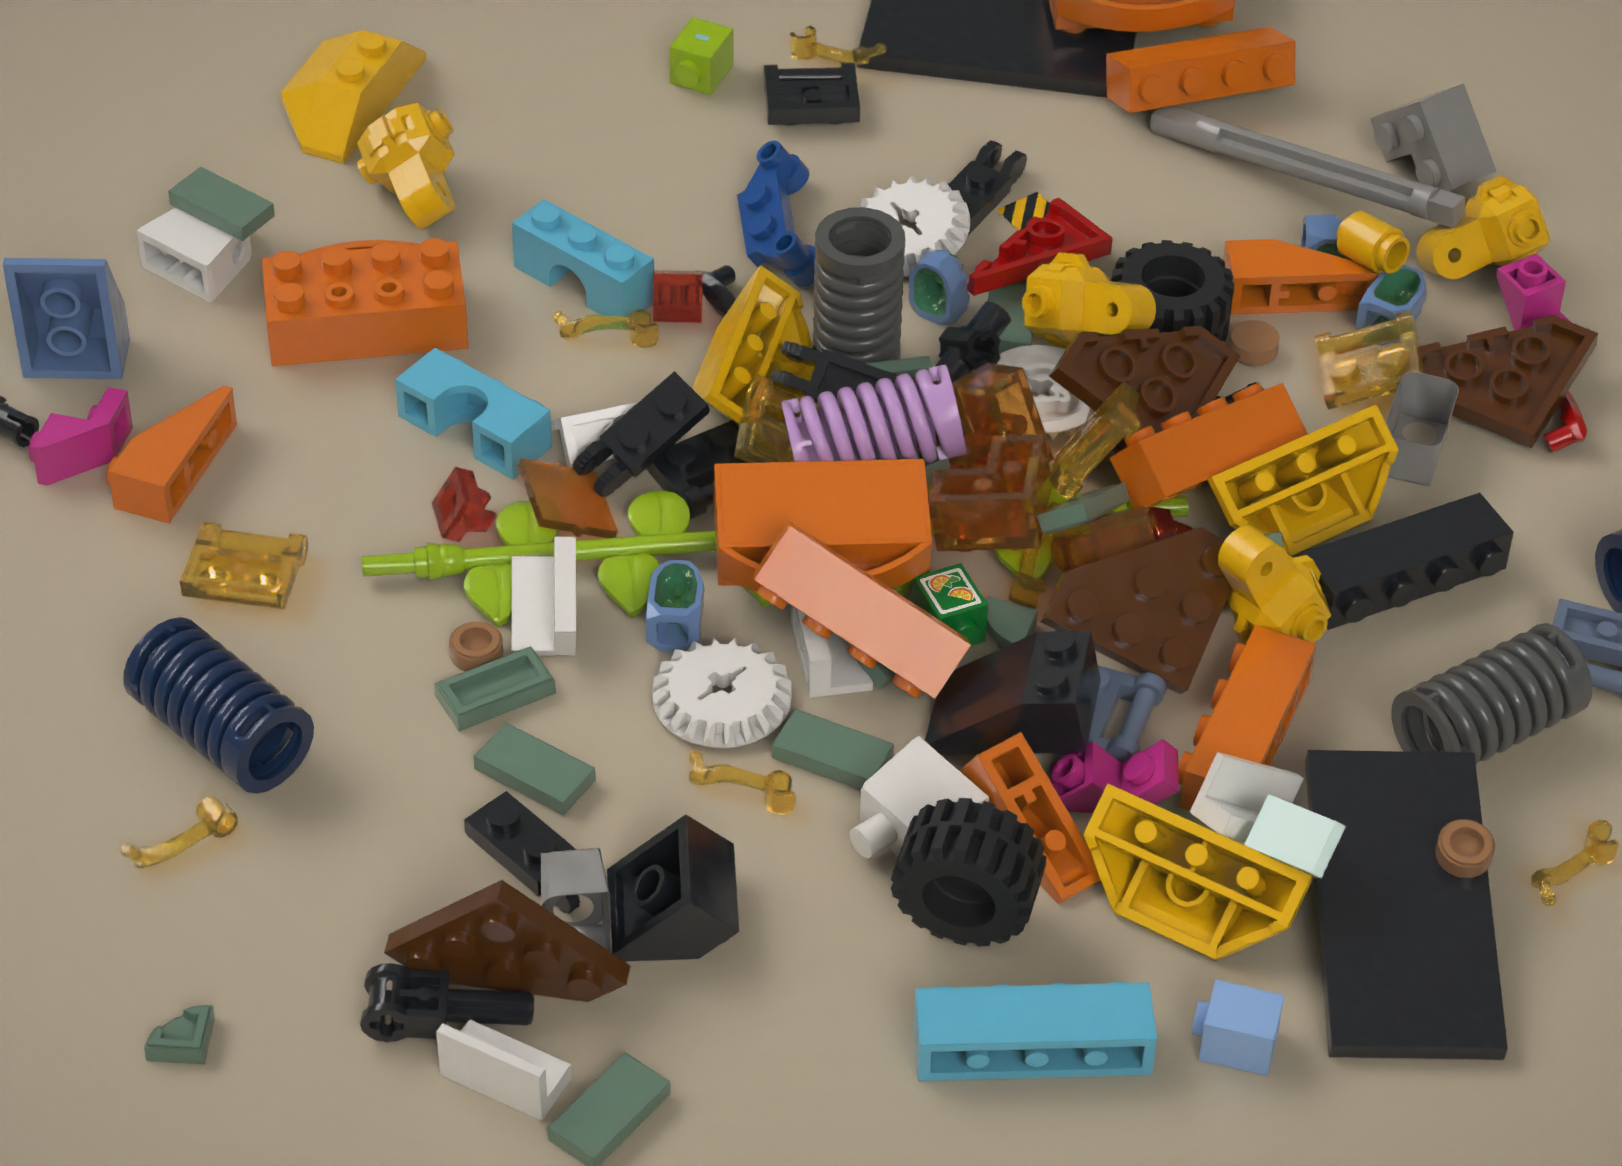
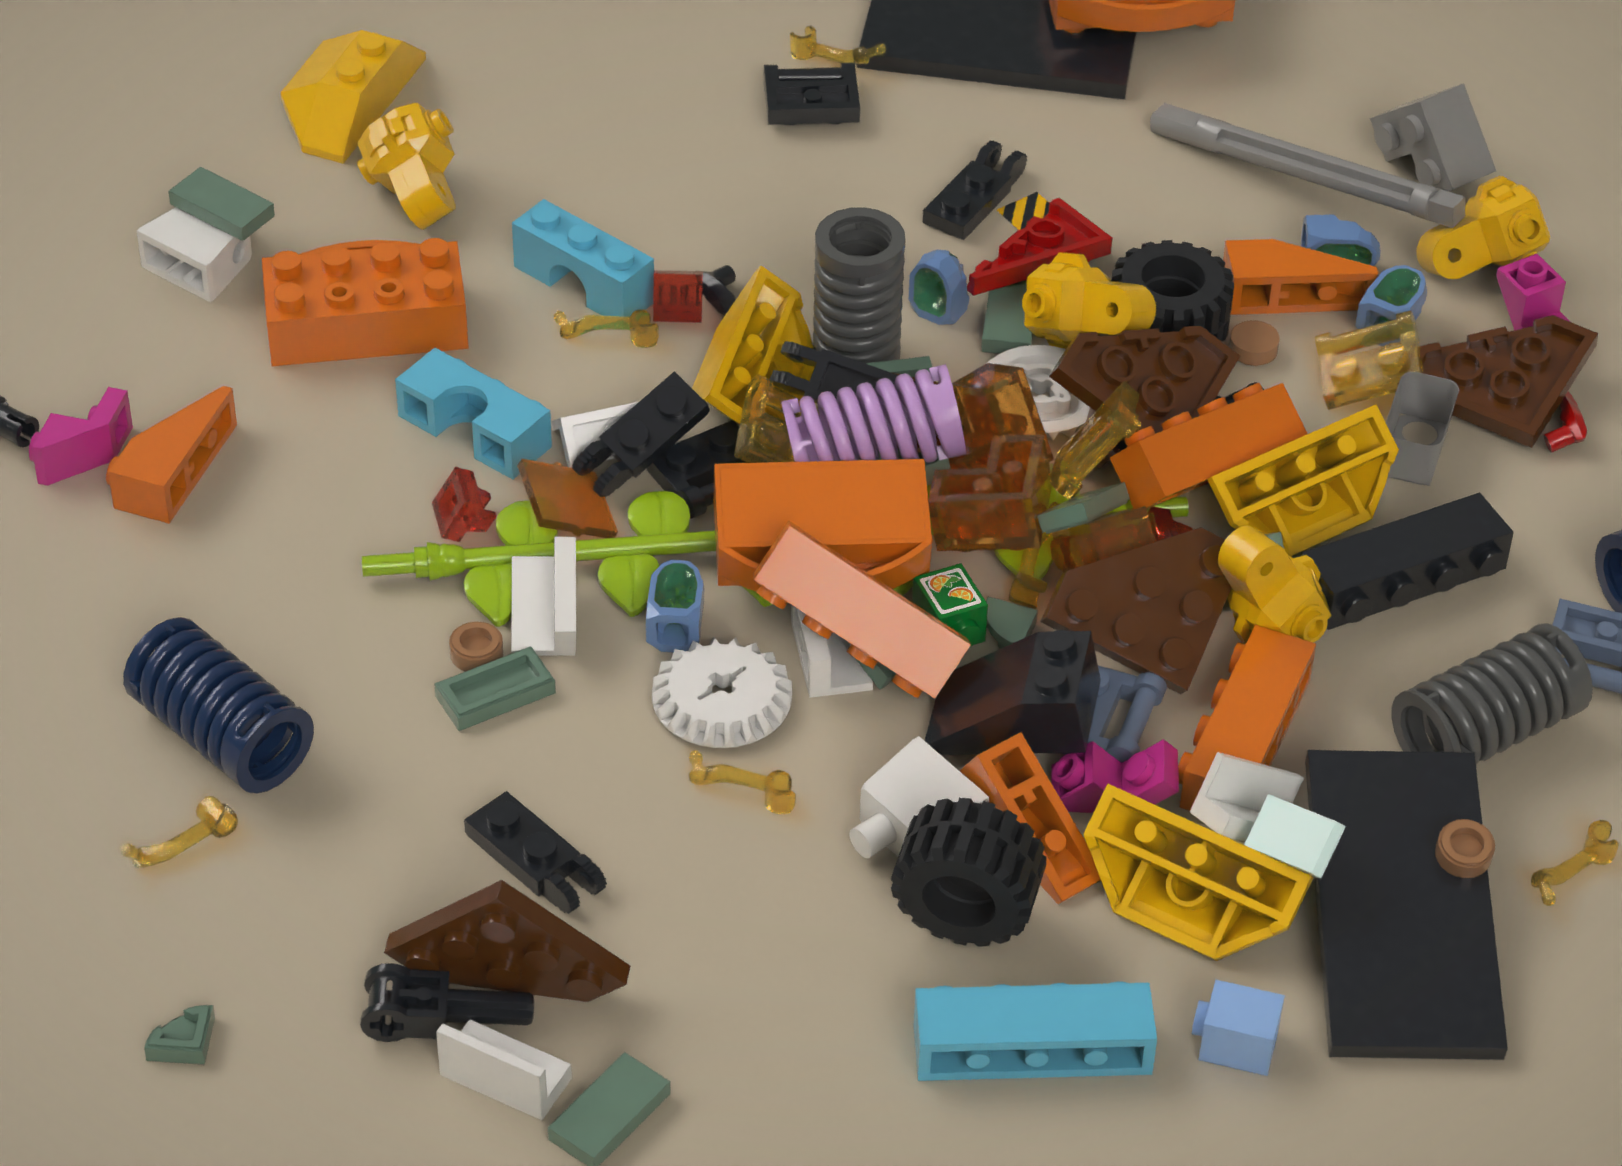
(67, 318): medium blue slope -> none
(243, 566): clear yellow plate -> none
(534, 768): sand green tile -> none
(579, 874): light grey piece -> none
(674, 895): black slope -> none
(701, 55): lime brick -> none
(768, 215): blue plate -> none
(830, 749): sand green tile -> none
(938, 212): white gear -> none
(973, 345): black axle -> none
(1200, 69): orange brick -> none
(1372, 242): yellow brick -> none

